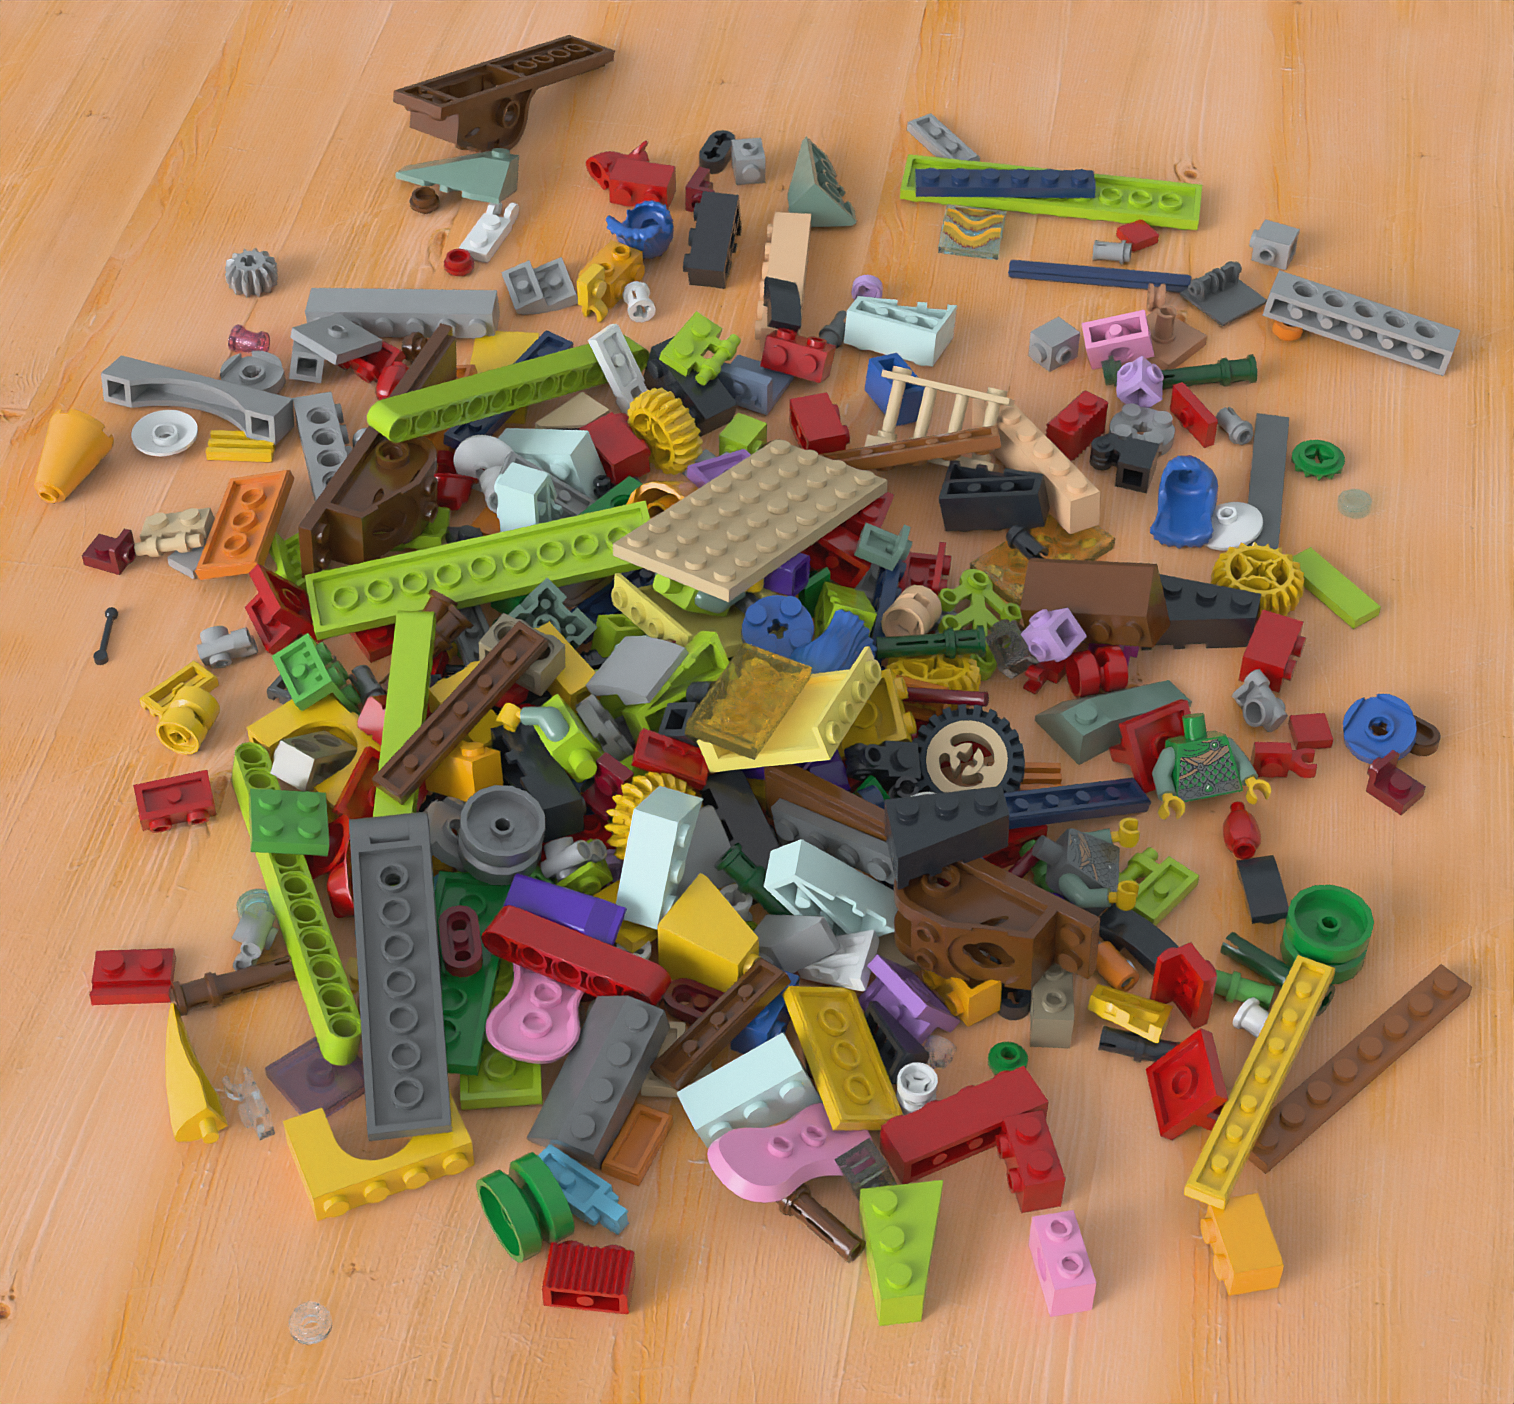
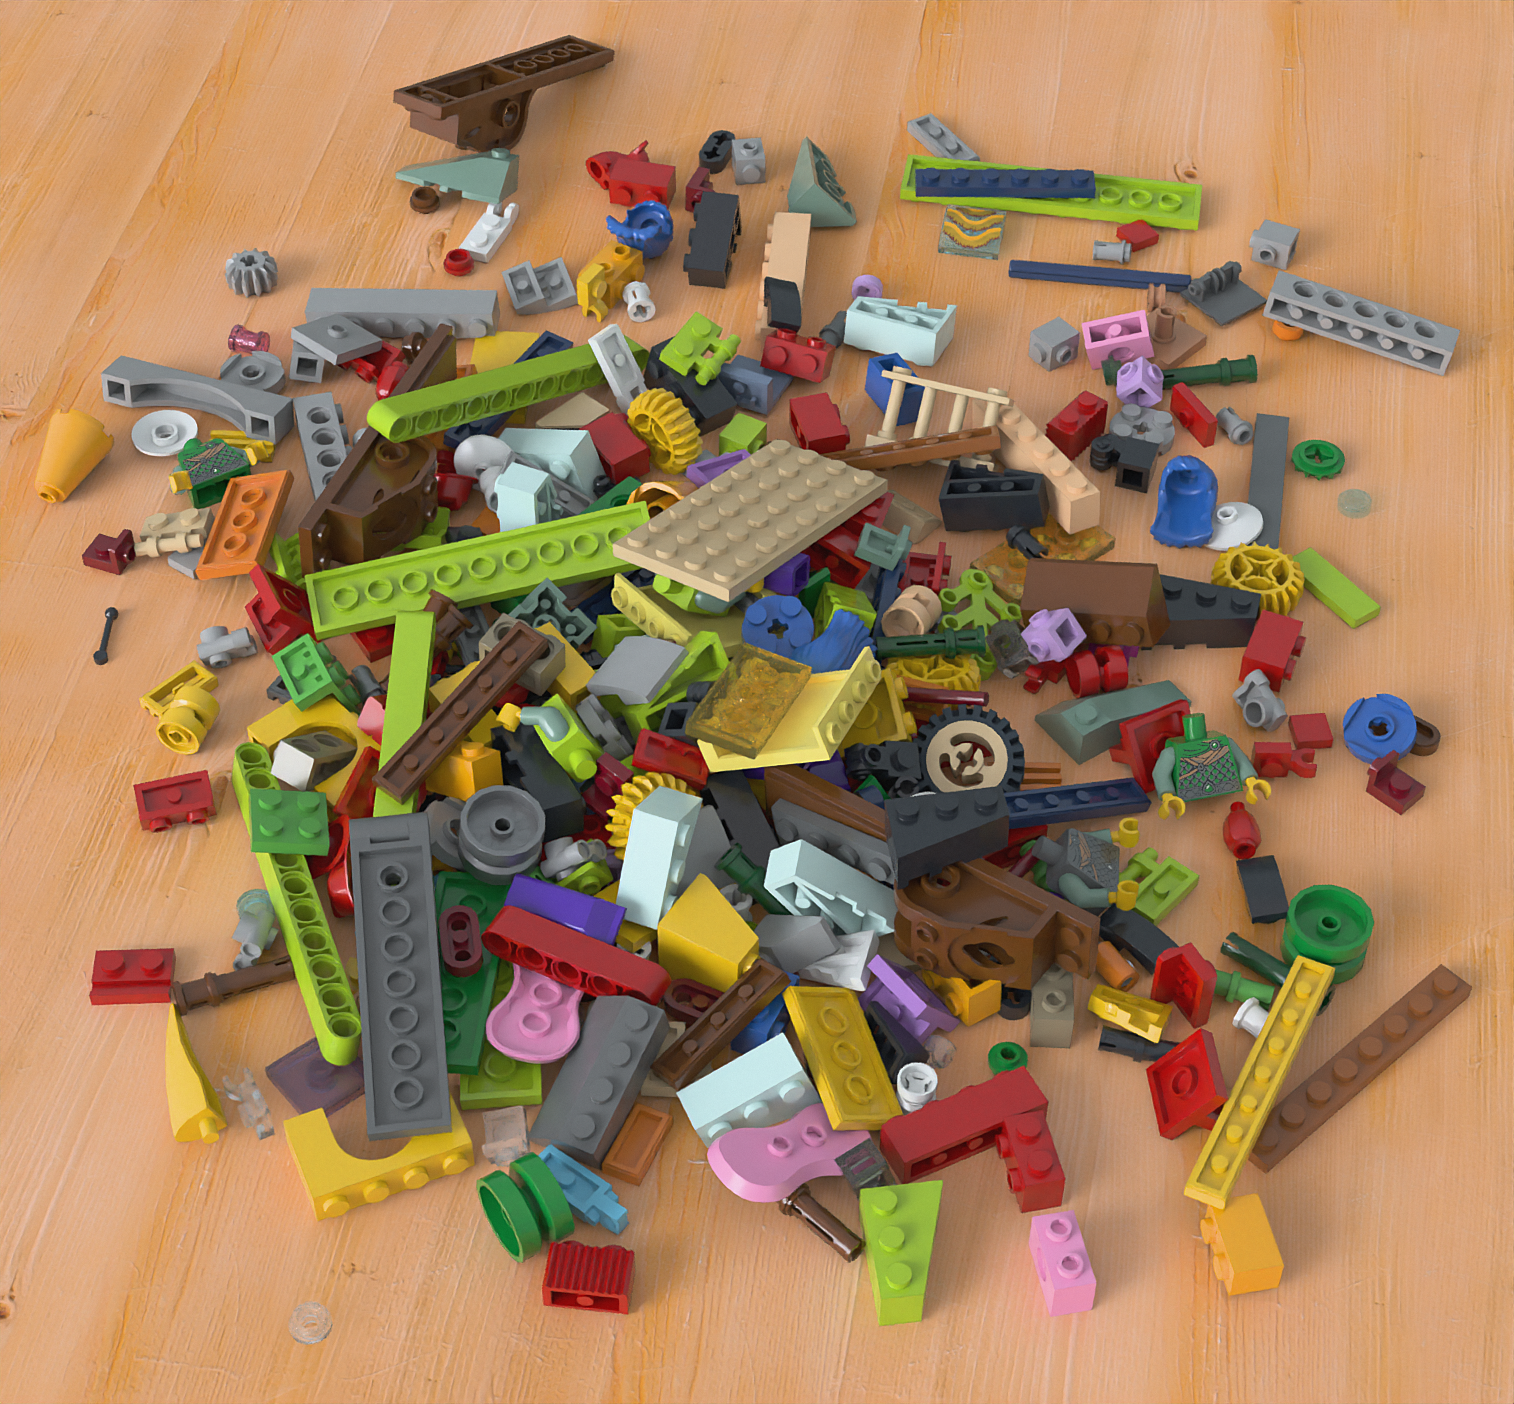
(208, 466): none -> torso
(506, 1135): none -> clear bracket
(906, 512): none -> tan slope

